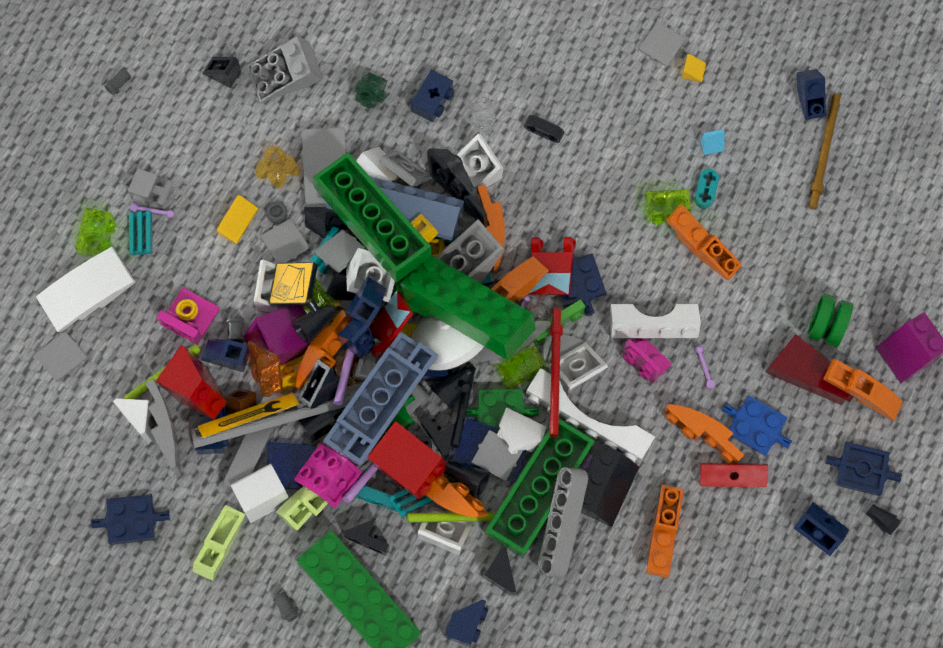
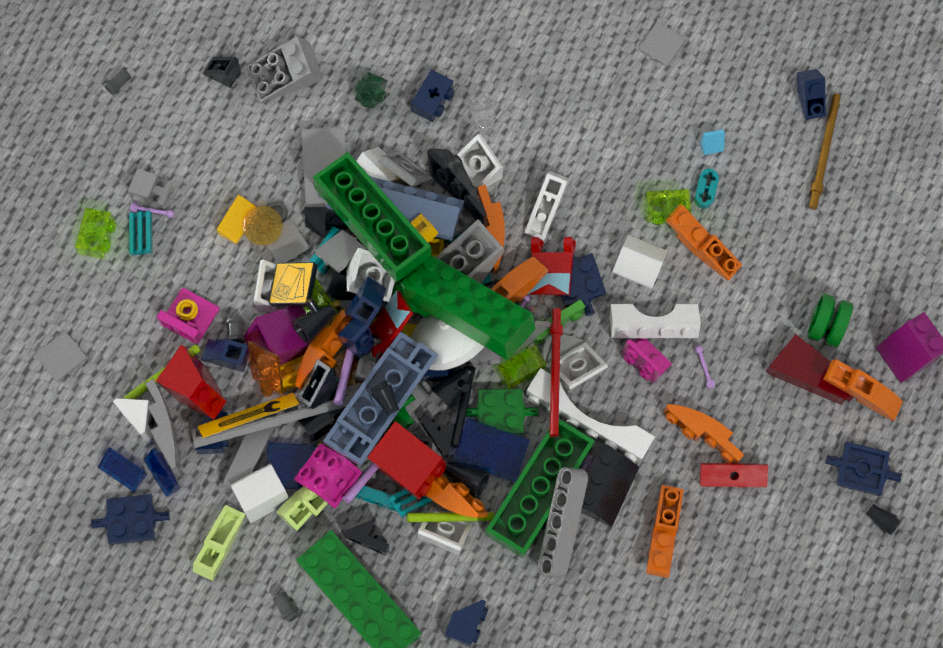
(85, 289): white slope -> none
(122, 469): none -> clear blue slope
(161, 473): none -> clear blue slope
(240, 400): reddish brown panel -> none
(262, 225): none -> clear yellow wheel
(276, 170): clear yellow plate -> none
(385, 397): none -> black cone
(495, 456): light grey piece -> none
(501, 574): black slope -> none
(520, 431): white slope -> none
(544, 128): black beam -> none
(547, 205): none -> white slope
(639, 261): none -> white slope
(693, 69): yellow slope -> none
(757, 425): blue plate -> none
(821, 529): dark blue brick -> none

